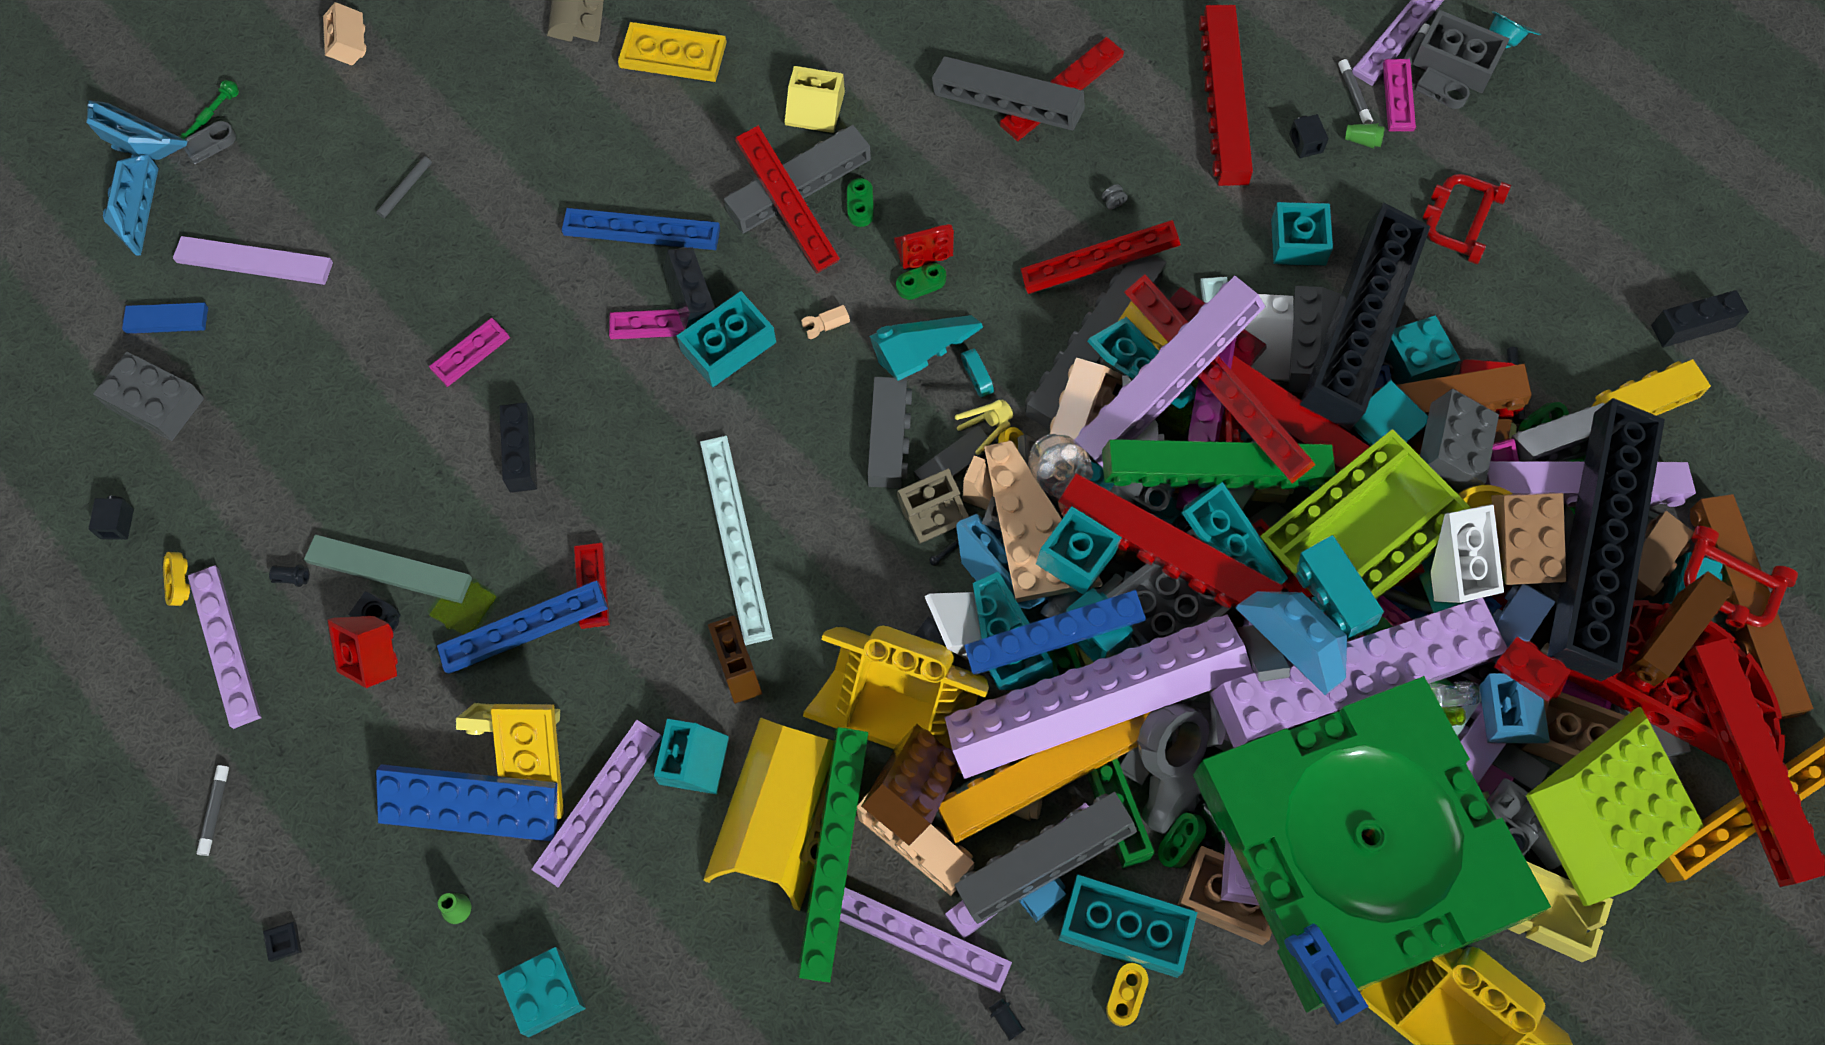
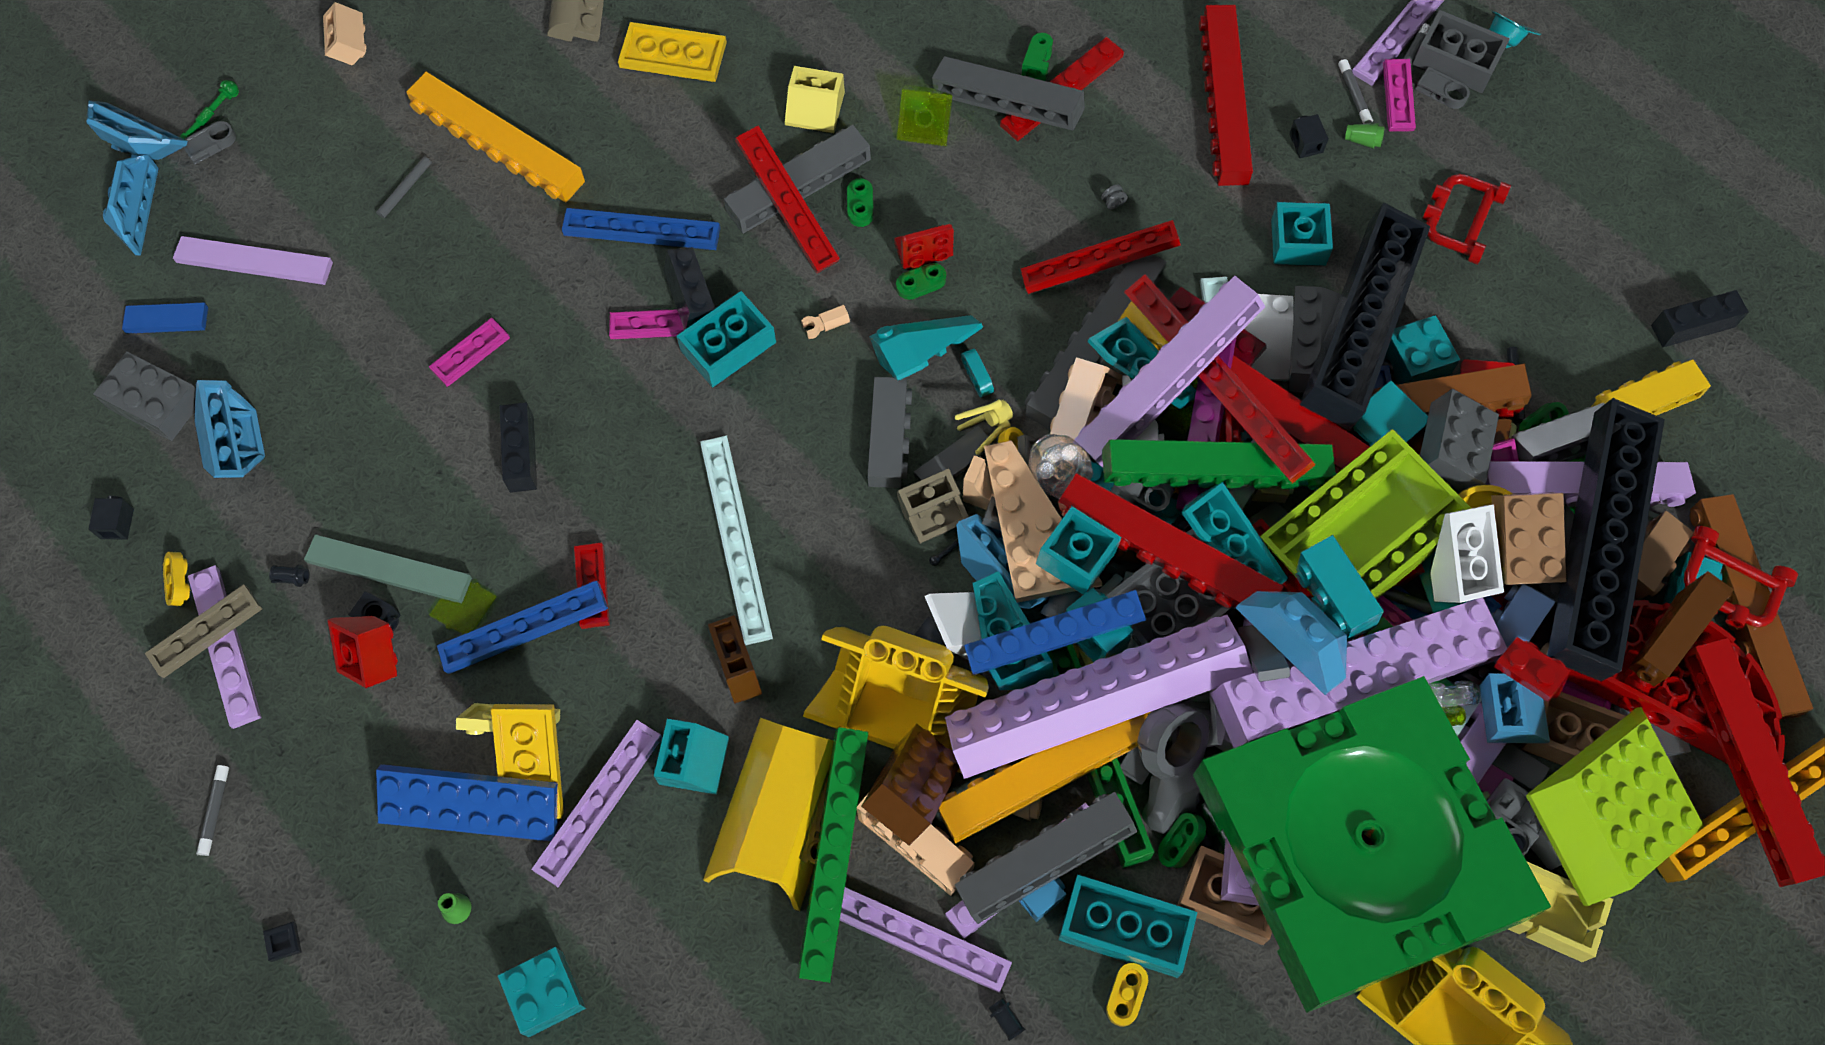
(203, 631): none -> dark tan plate
(226, 430): none -> dark azure wedge
(495, 137): none -> light orange brick
(924, 115): none -> clear neon green slope
(1036, 57): none -> green leg
(1326, 974): blue plate -> none

